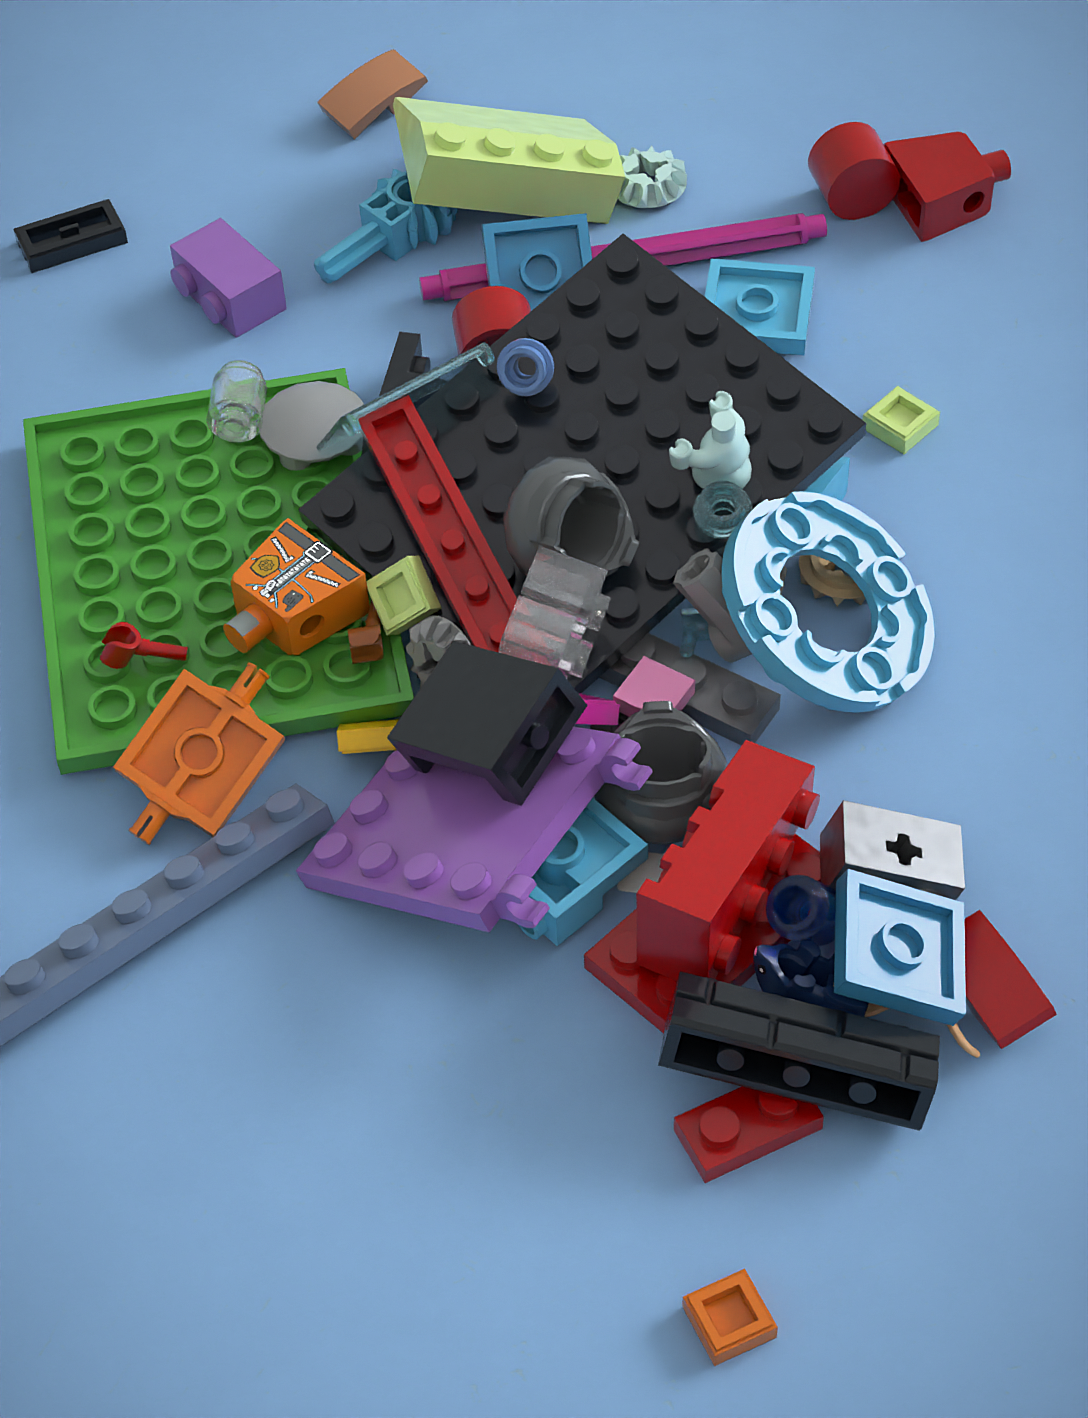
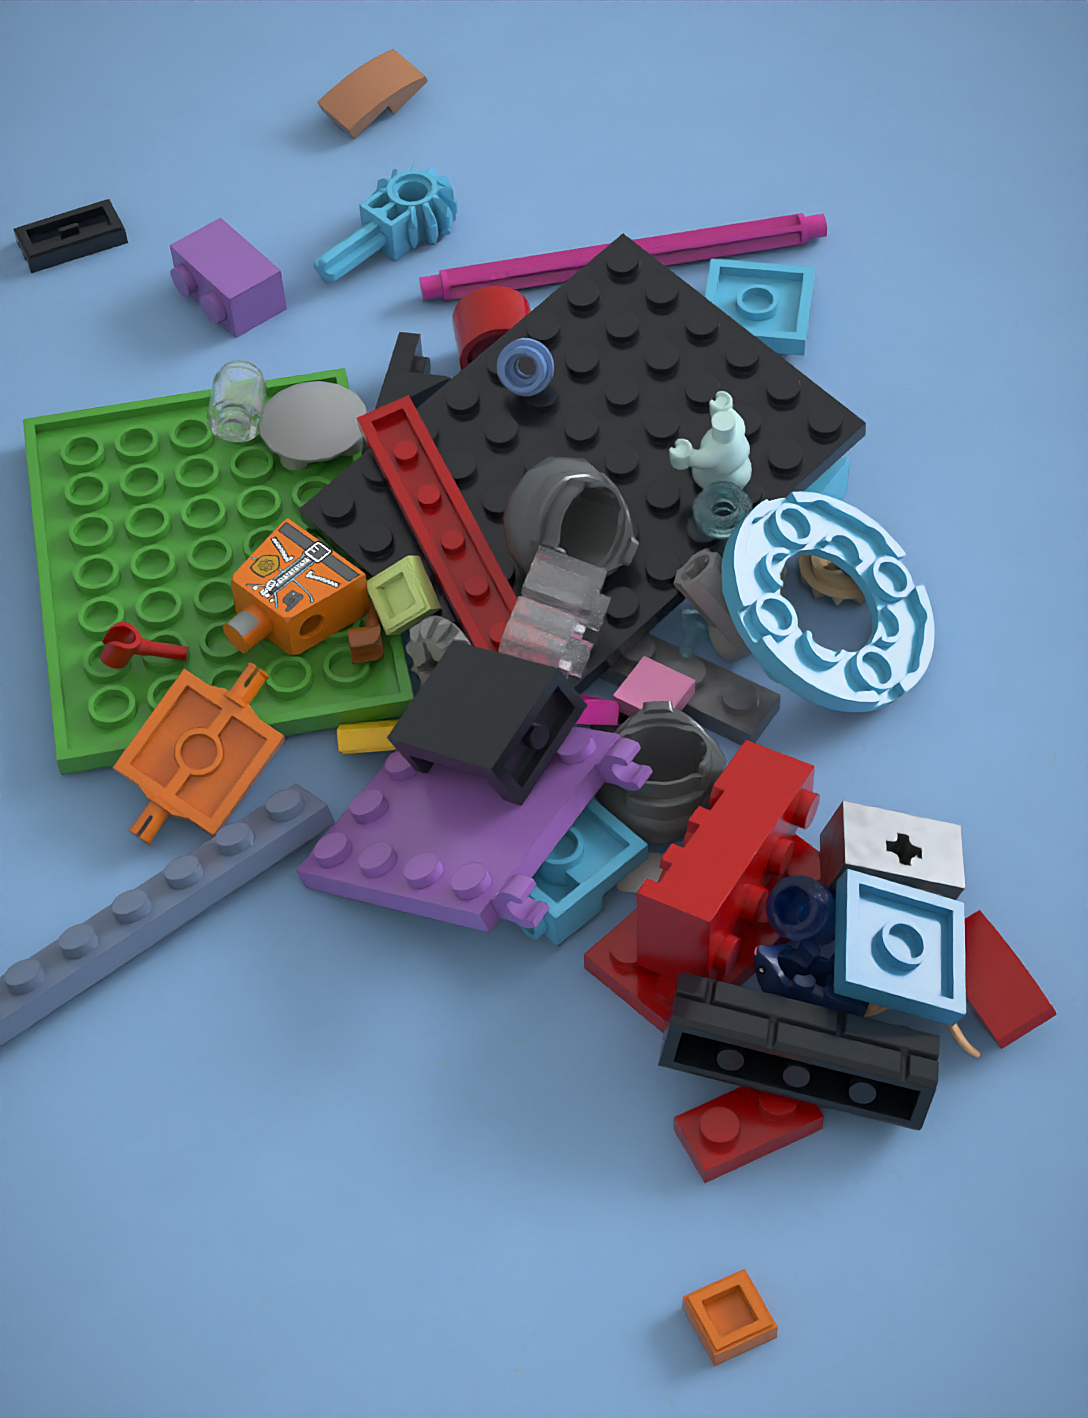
(416, 388): clear light blue piece -> none
(507, 160): yellowish green slope -> none
(536, 253): dark azure plate -> none
(642, 191): light aqua gear -> none
(853, 170): red piece -> none
(901, 420): yellowish green tile -> none
(944, 181): red torso -> none

